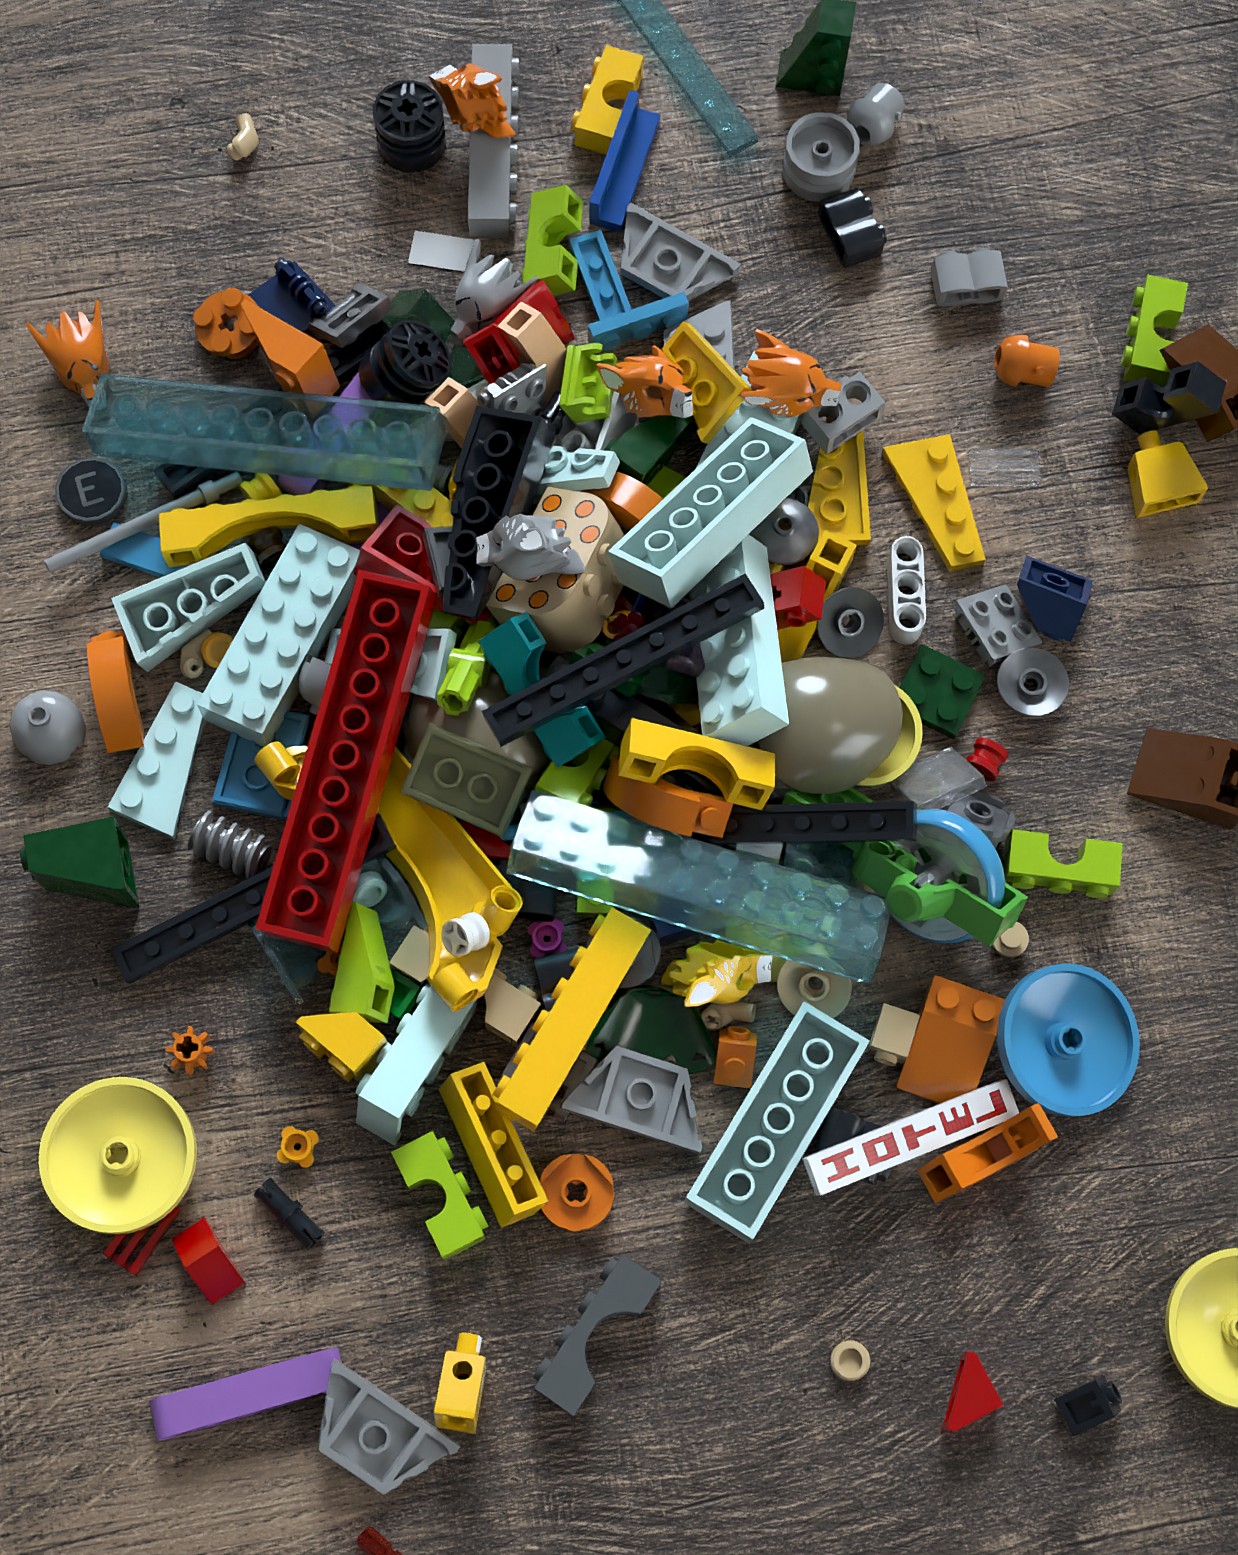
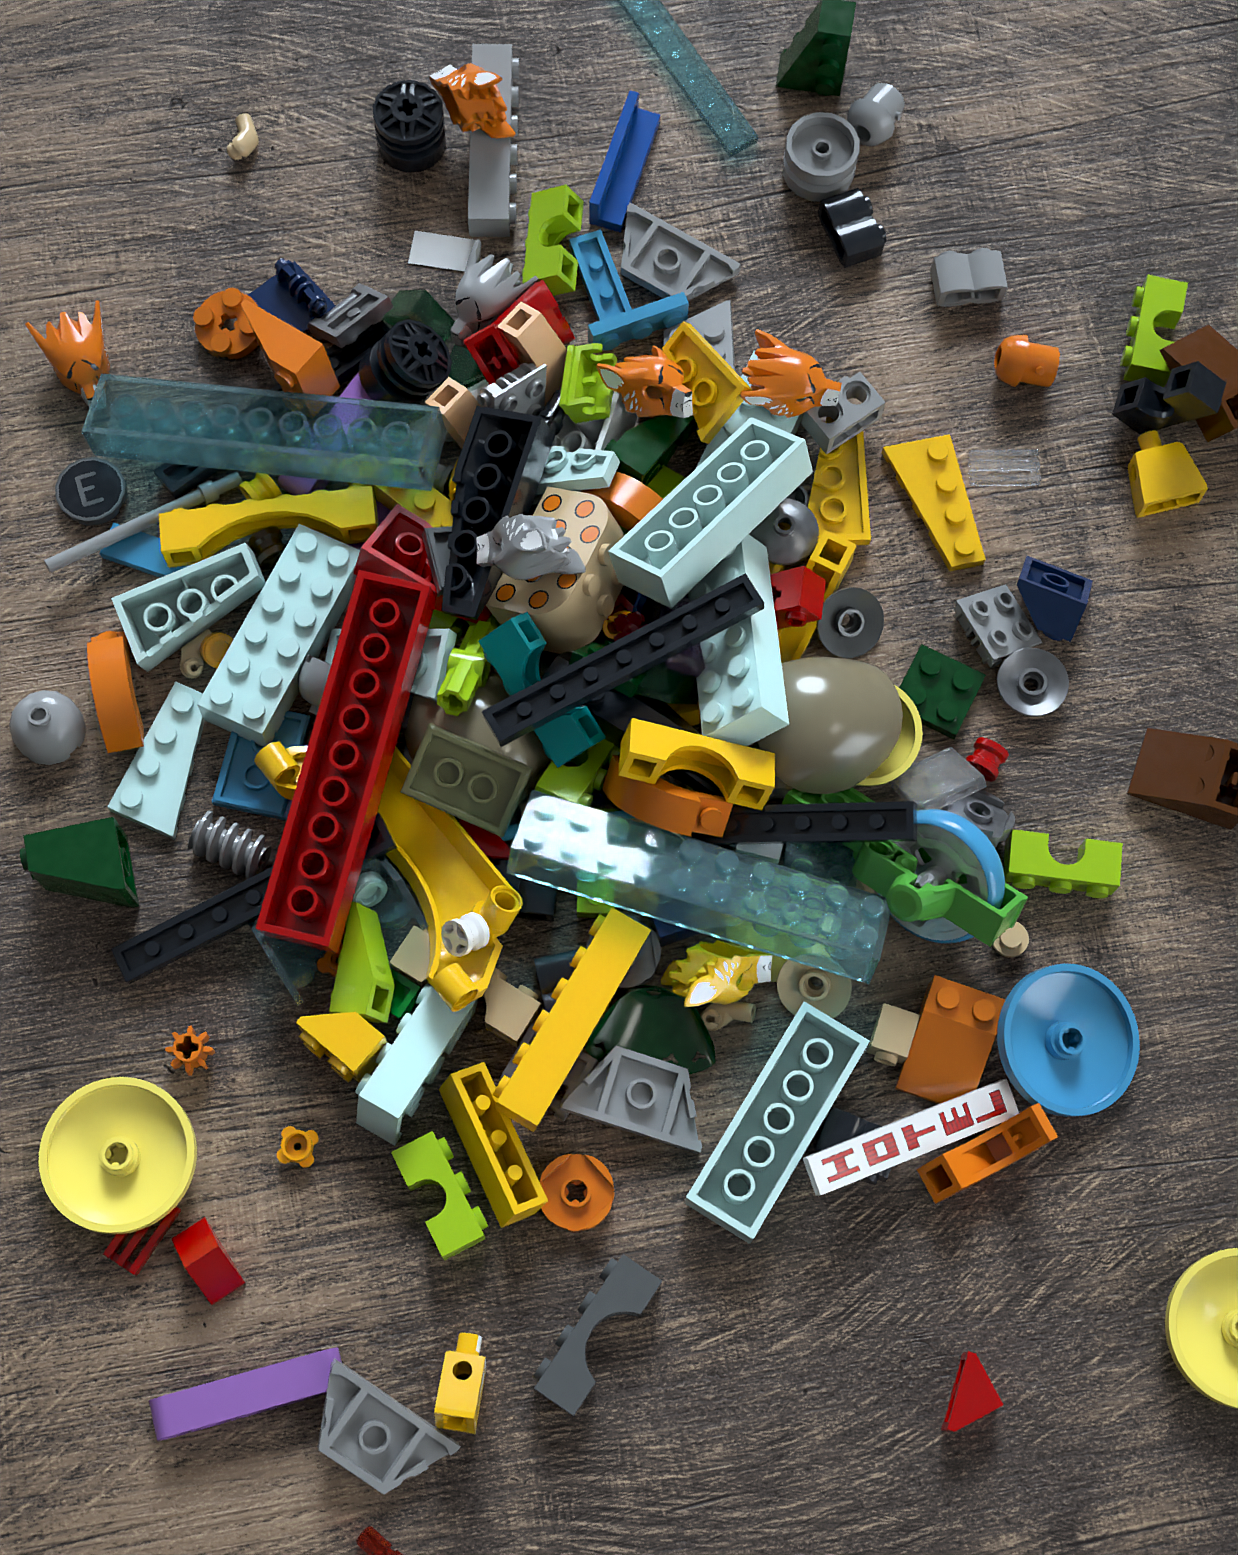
(289, 1213): black pin -> none
(539, 931): dark pink plate -> none
(613, 78): yellow arch -> none
(735, 1057): orange bracket -> none
(849, 1360): tan tile -> none
(910, 575): white beam -> none
(1089, 1404): black bracket -> none

